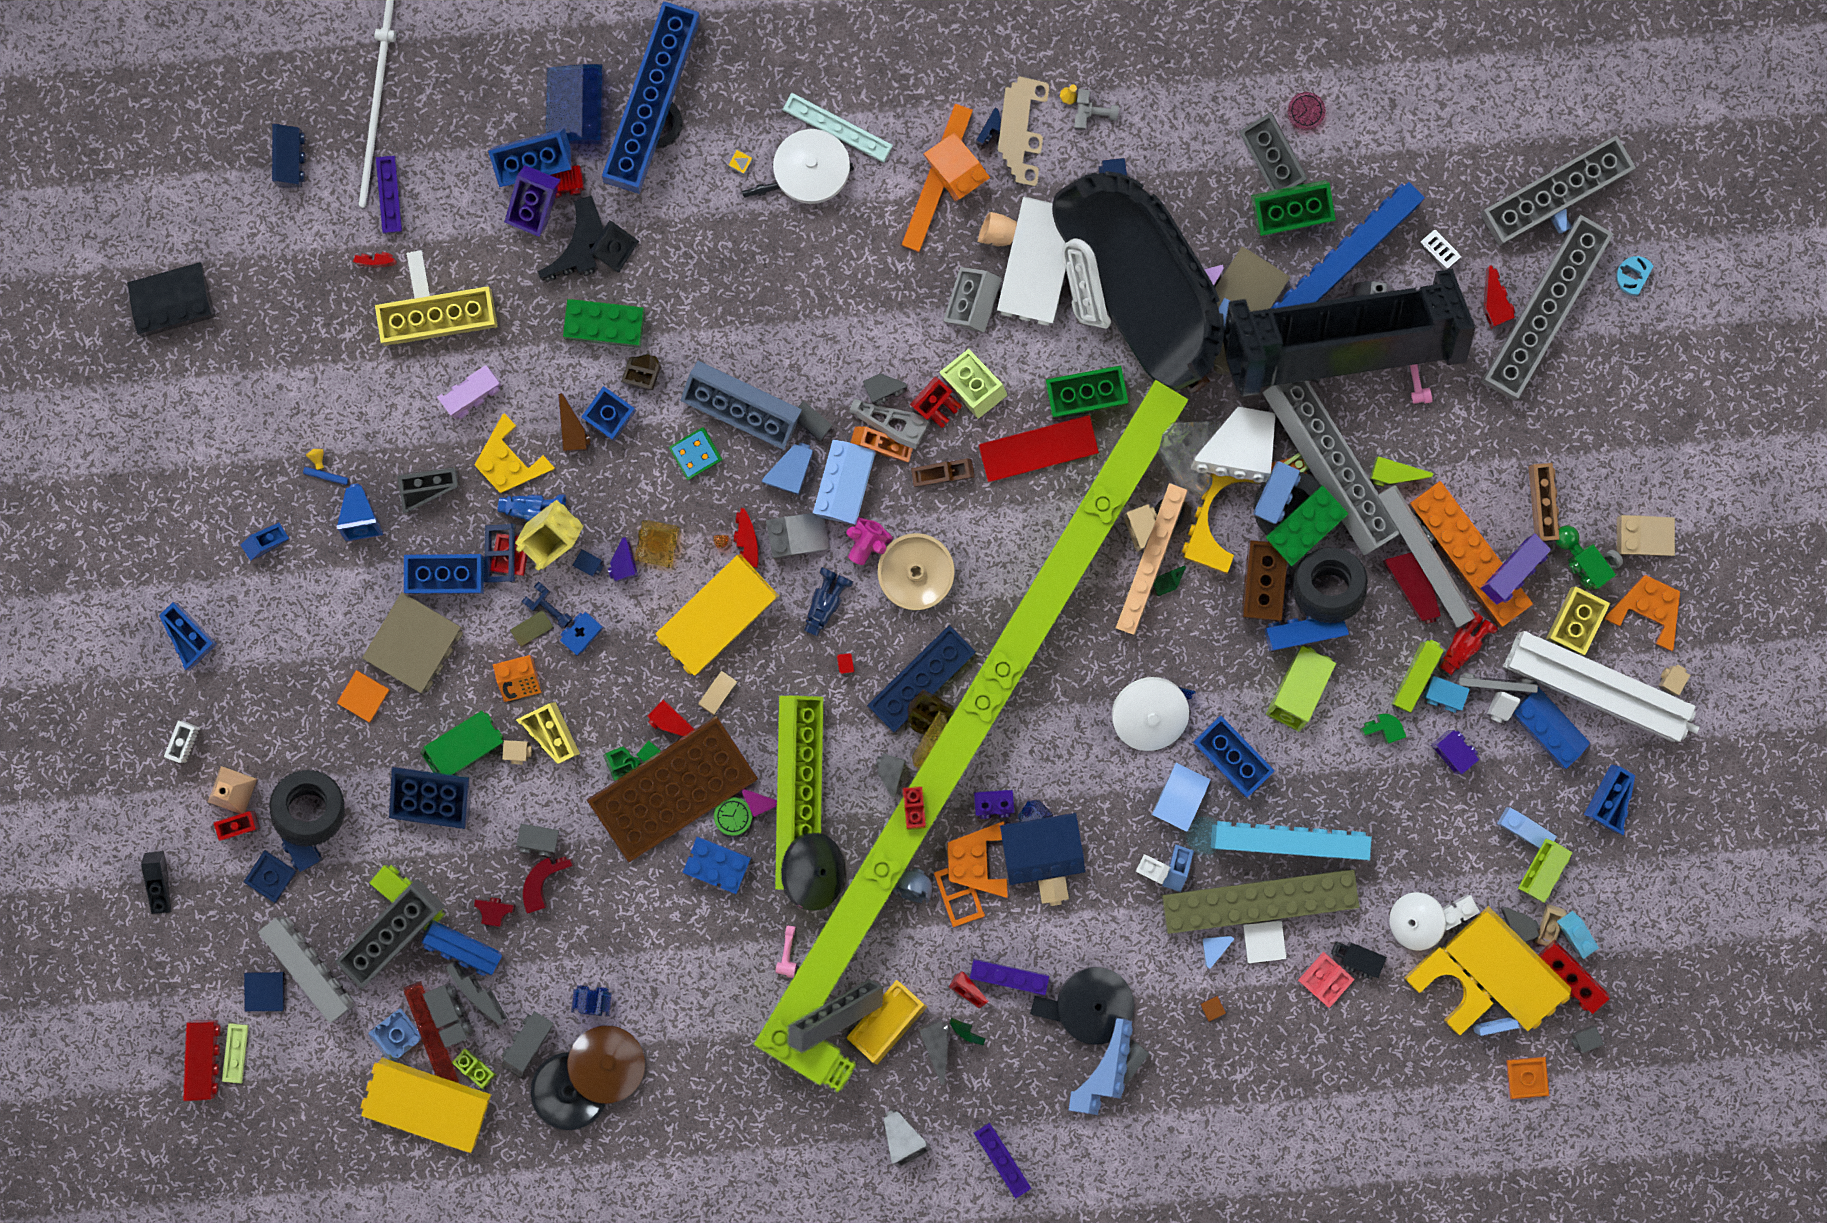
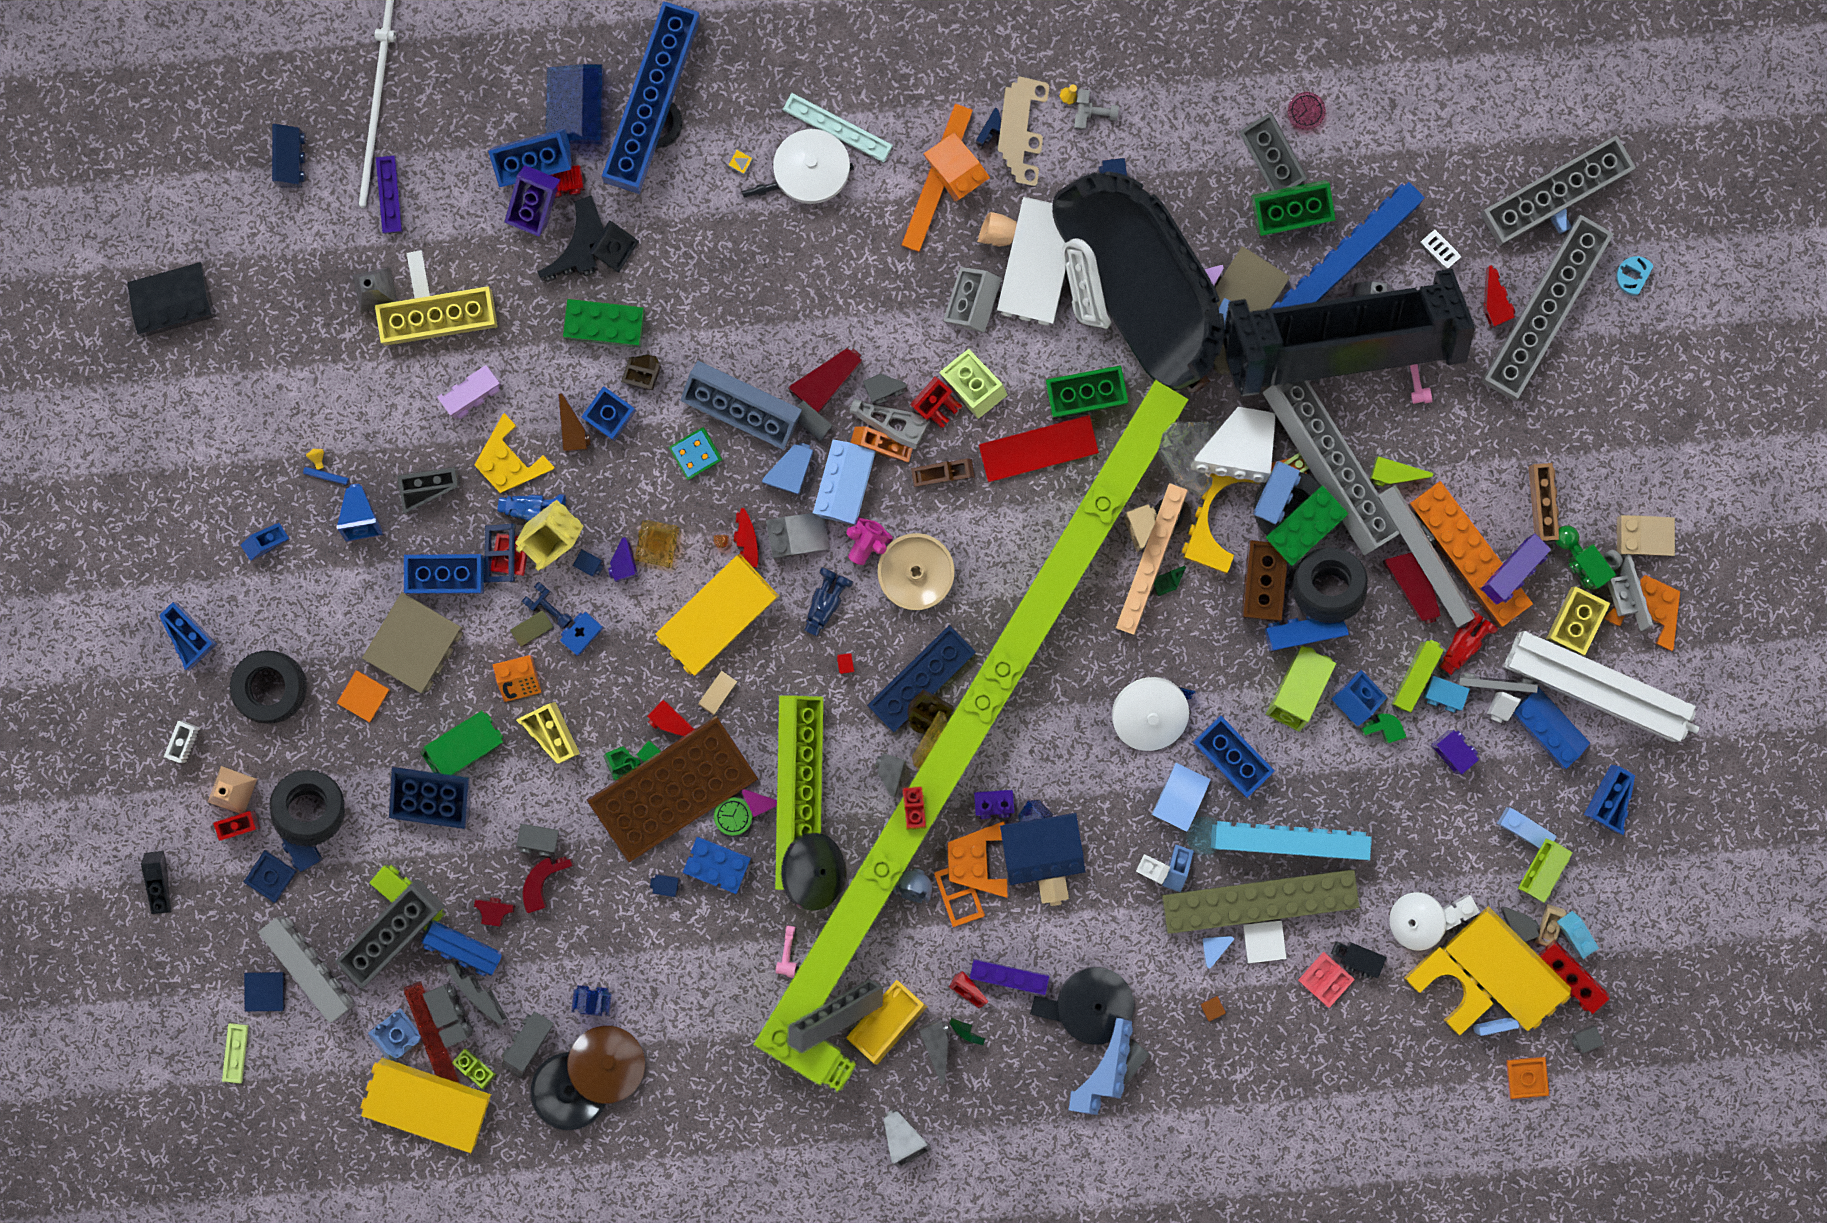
(200, 1060): red slope -> none
(294, 687): none -> black tyre
(374, 288): none -> flat silver slope
(380, 260): red slope -> none
(516, 751): tan brick -> none
(664, 885): none -> dark blue brick
(824, 381): none -> dark red slope
(1002, 1160): dark purple plate -> none
(1359, 698): none -> blue slope
(1628, 594): none -> light grey bracket
(1674, 679): tan brick -> none

